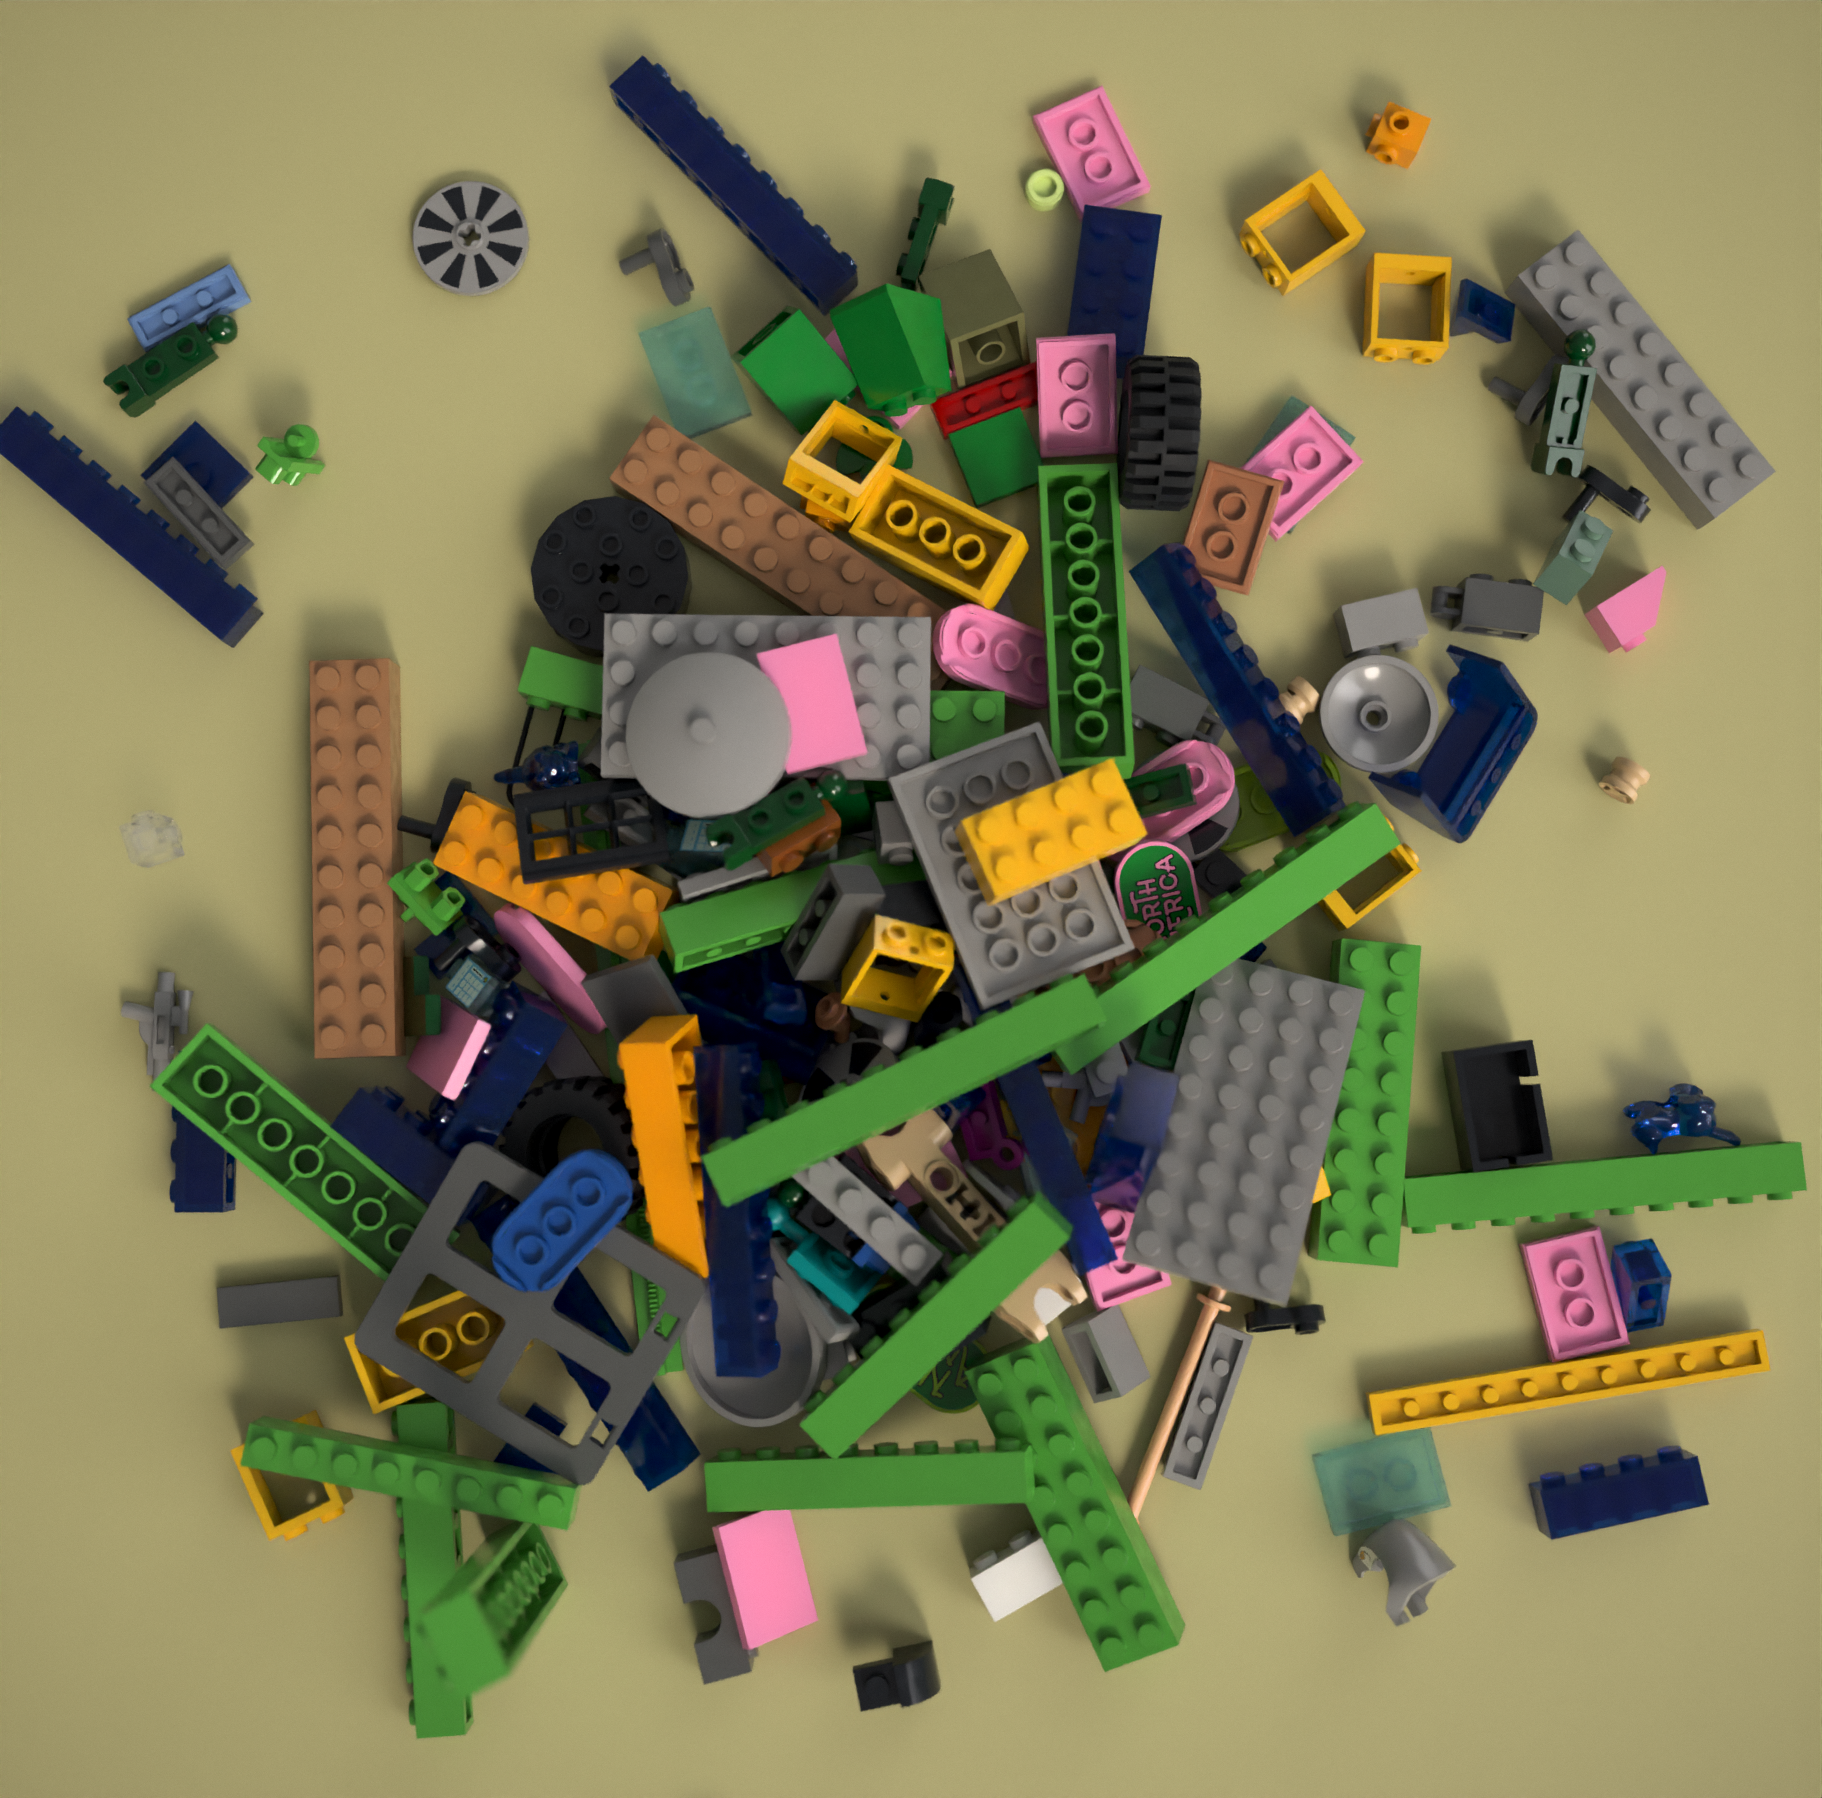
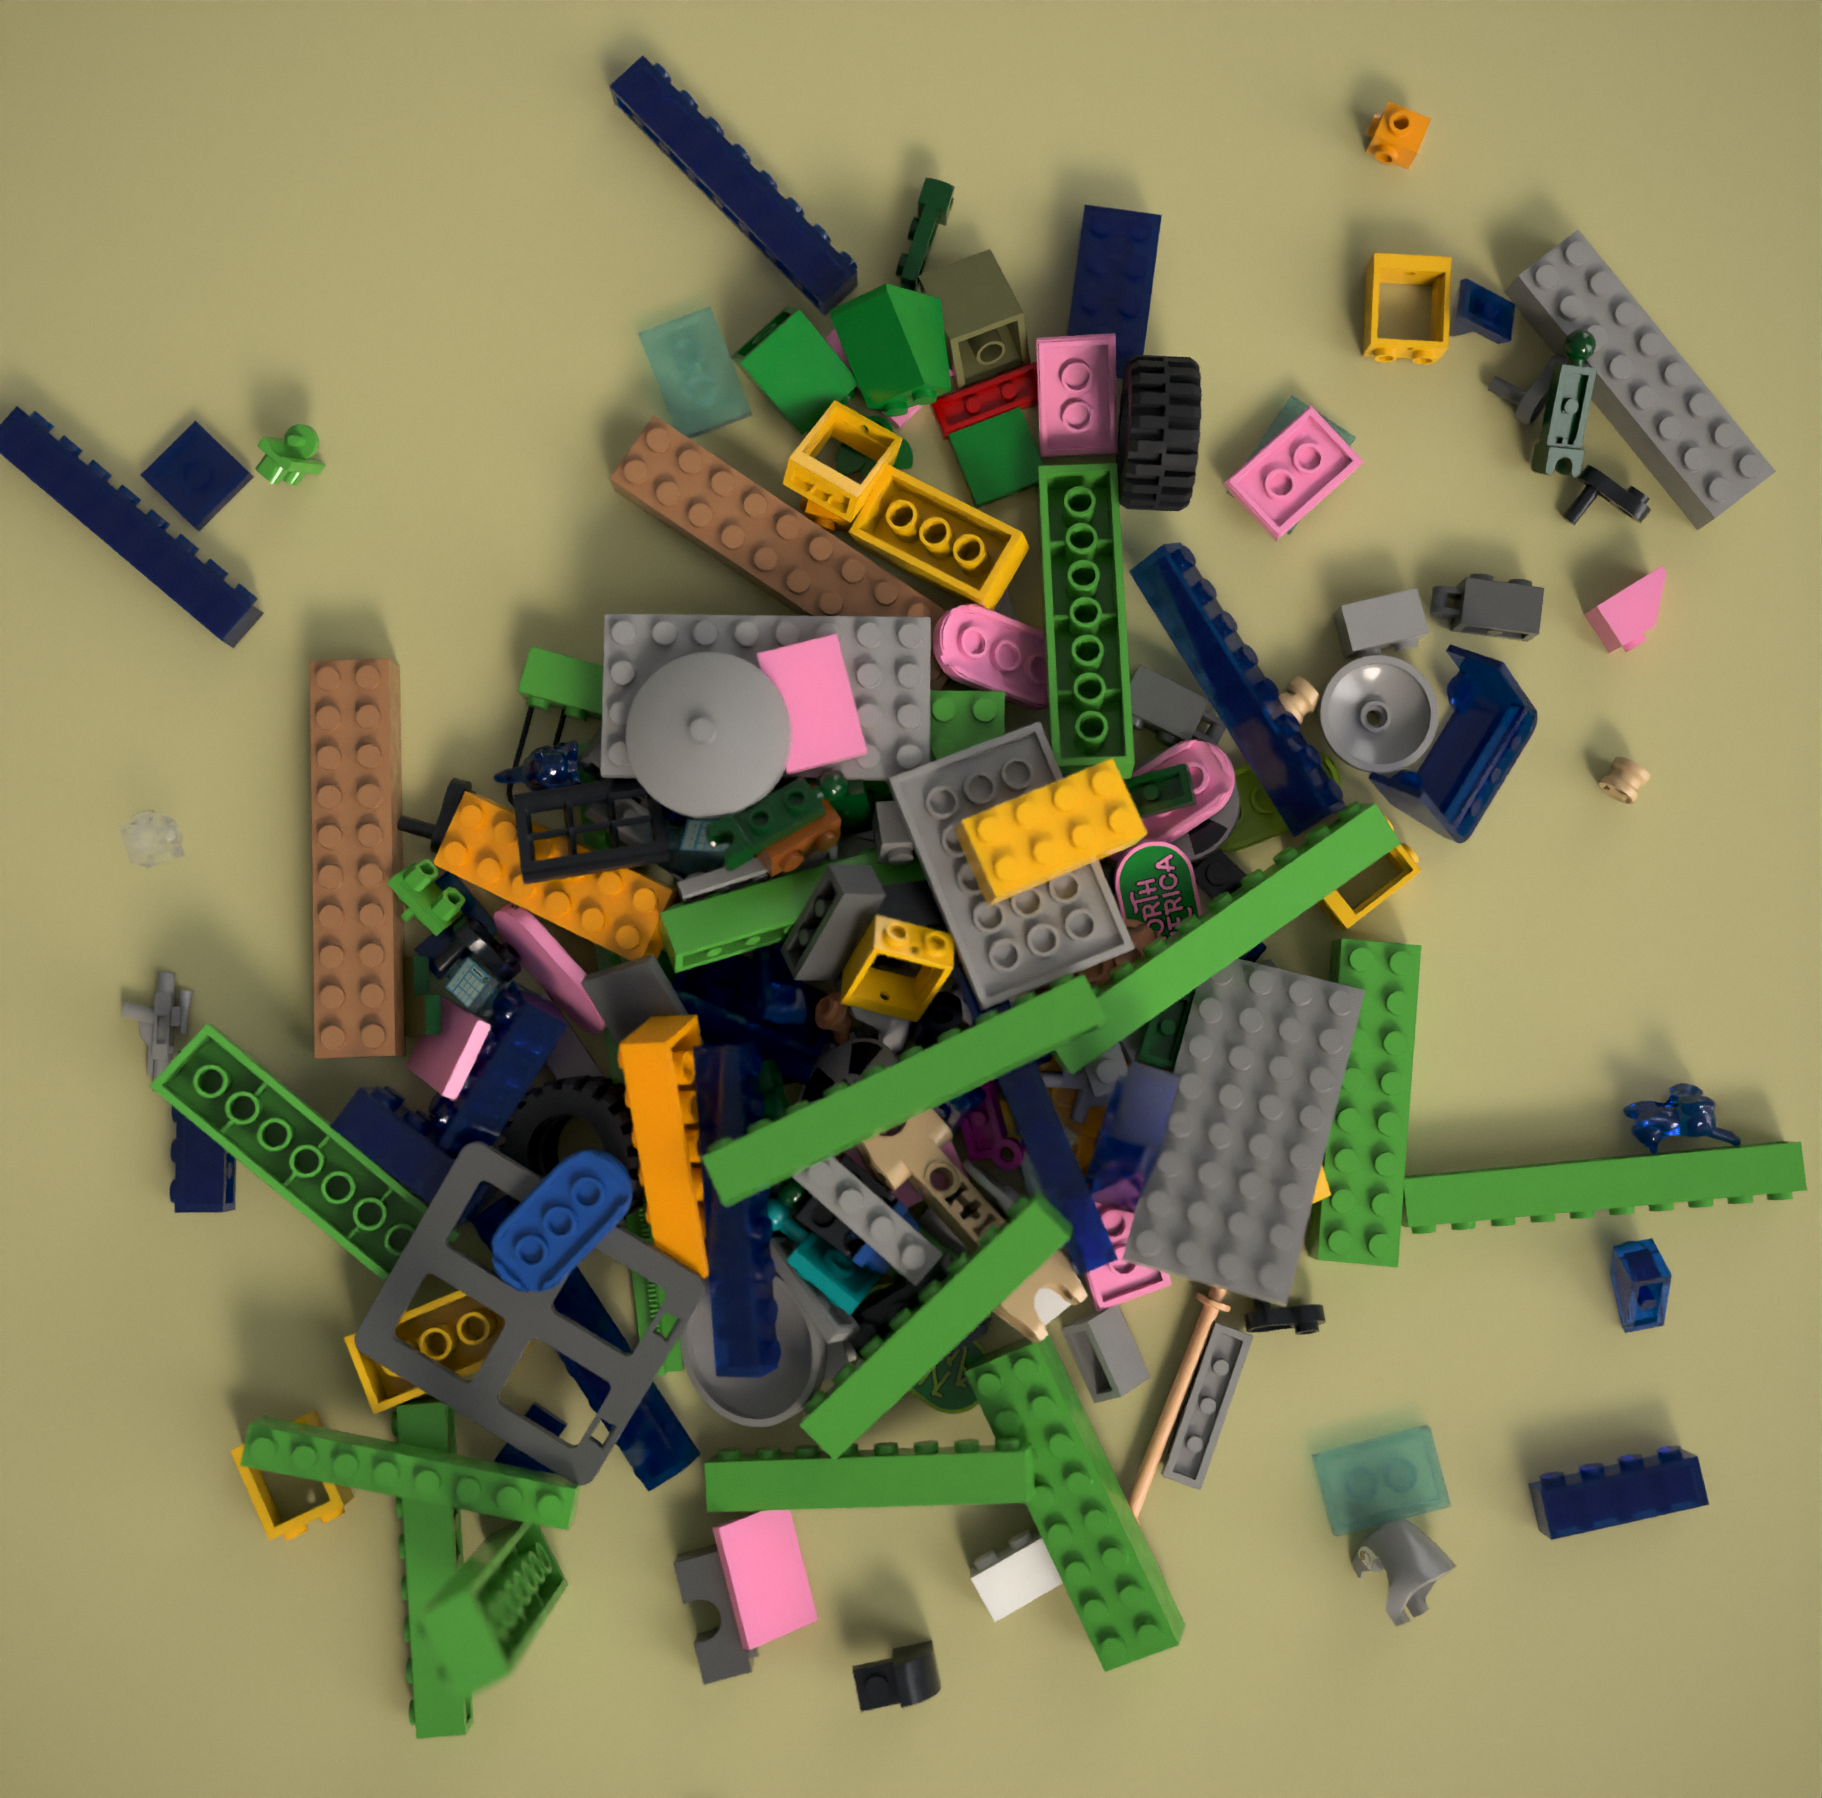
(170, 364): dark green plate -> none
(196, 303): medium blue tile -> none
(199, 513): dark grey tile -> none
(279, 1301): dark grey tile -> none
(455, 214): light grey piece -> none
(603, 540): black brick -> none
(661, 250): dark grey piece -> none
(1044, 190): yellowish green tile -> none
(1091, 152): bright pink tile -> none
(1231, 524): nougat tile -> none
(1331, 211): yellow window -> none
(1492, 1109): black piece -> none
(1567, 1381): yellow plate -> none
(1573, 557): sand green brick -> none
(1574, 1293): bright pink tile -> none

